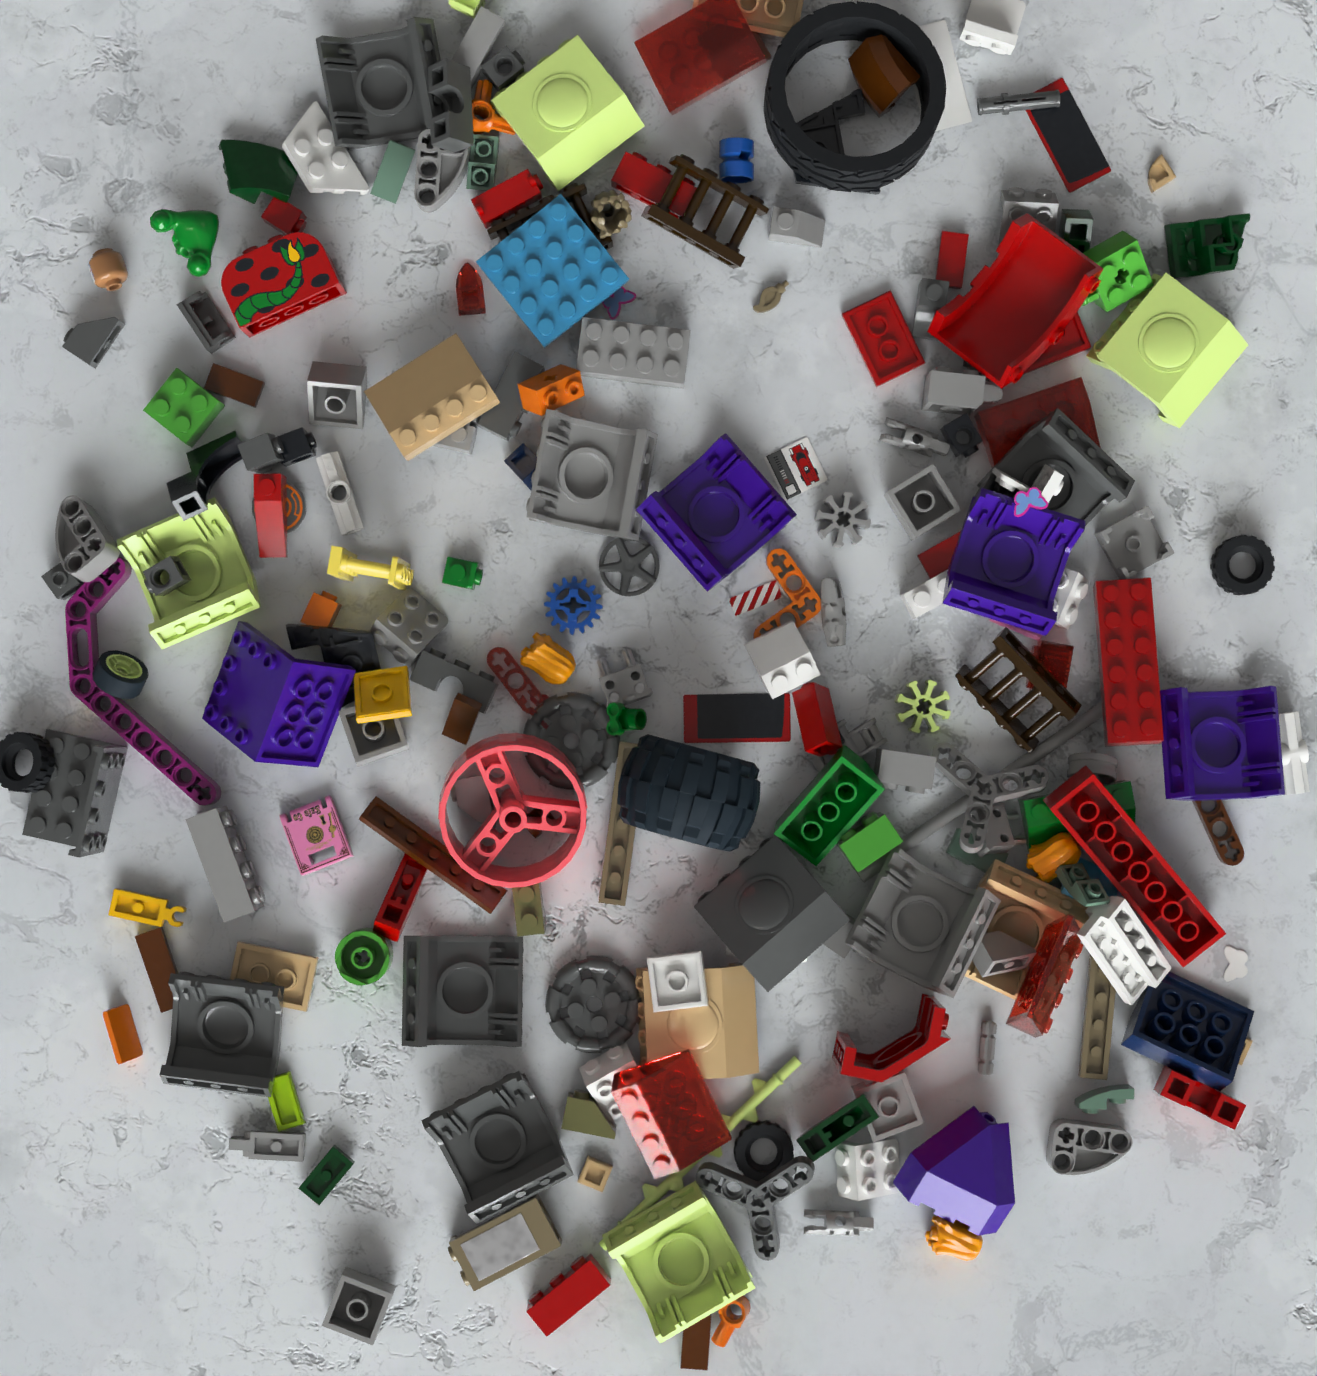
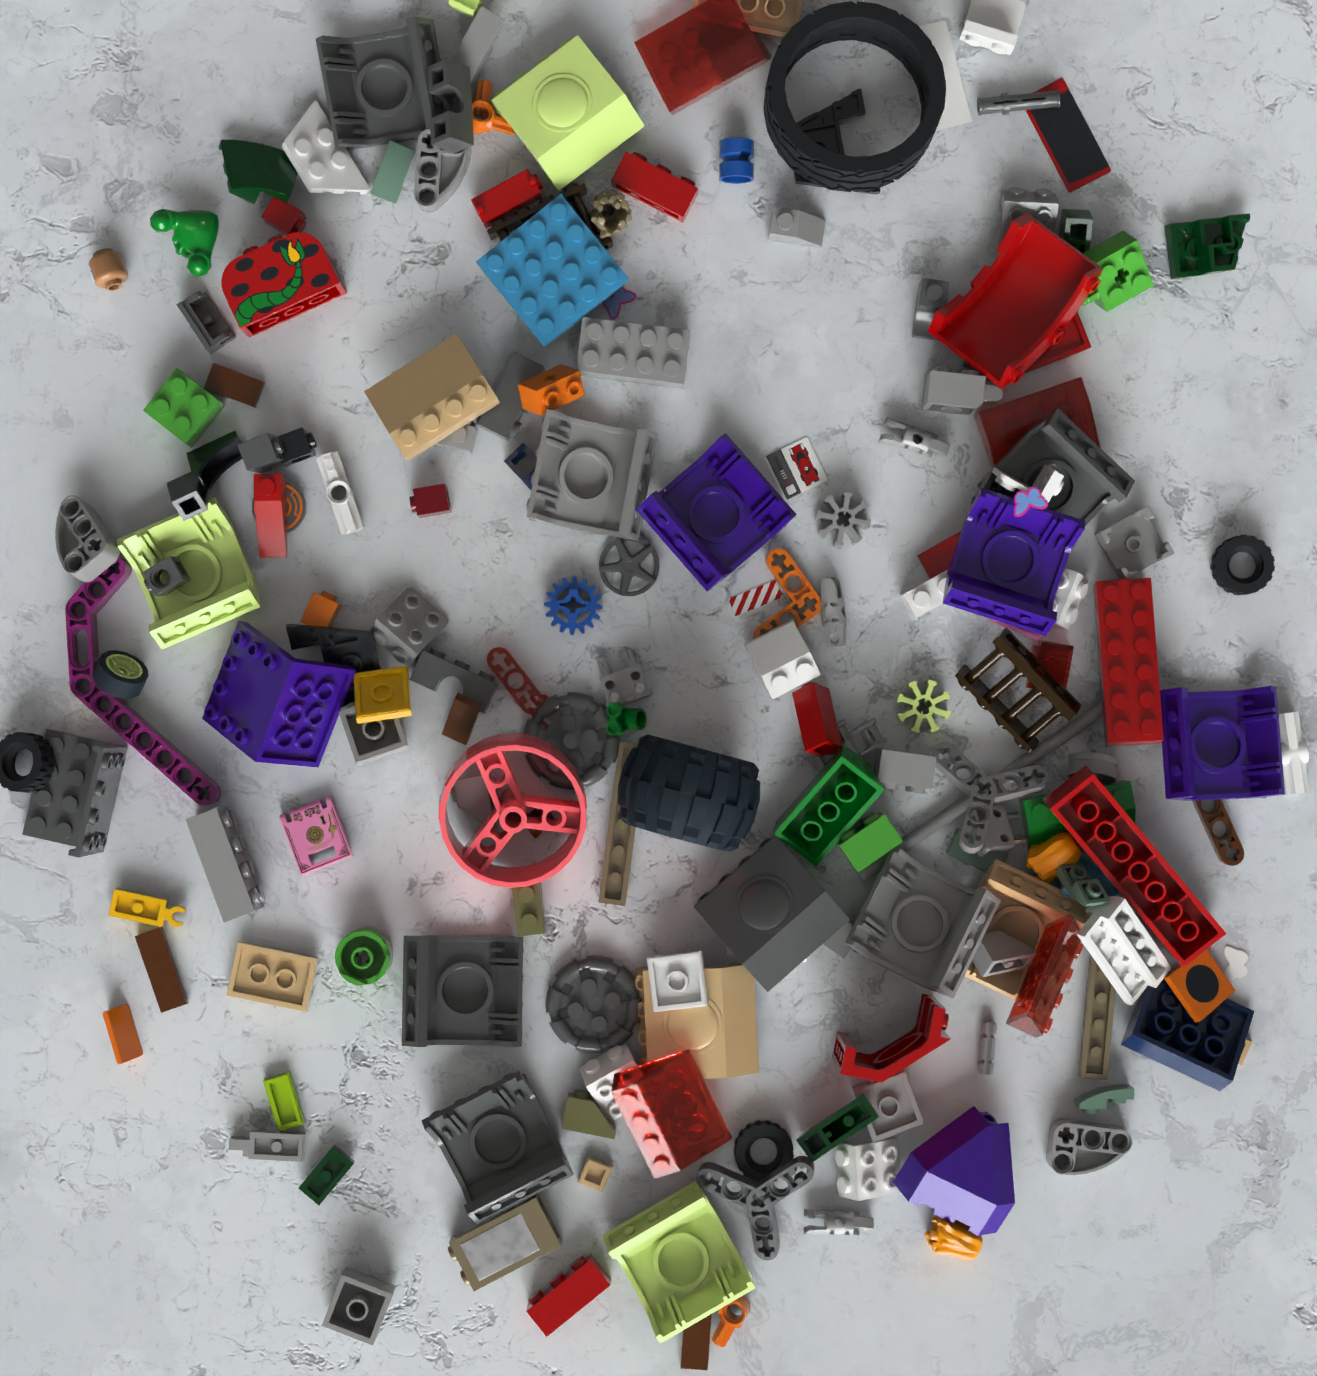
(61, 583): dark grey brick -> none
(92, 339): dark grey slope -> none
(224, 1034): dark grey panel -> none
(337, 394): light grey slope -> none
(345, 566): light yellow fence -> none
(400, 899): red slope -> none
(429, 853): reddish brown plate -> none
(430, 500): none -> dark red brick
(462, 573): green bracket -> none
(469, 291): clear red plate -> none
(482, 162): sand green slope -> none
(499, 79): dark grey brick -> none
(548, 659): light orange piece -> none
(683, 226): dark brown fence -> none
(736, 718): black sticker -> none
(746, 1111): yellowish green plant -> none
(770, 297): dark tan piece -> none
(881, 73): reddish brown slope -> none
(883, 338): red tile -> none
(922, 502): light grey brick -> none
(952, 258): red tile -> none
(964, 424): black brick -> none
(1159, 174): tan tile -> none
(1169, 347): yellowish green panel -> none
(1199, 1097): red arch -> none
(1200, 986): none -> orange tile

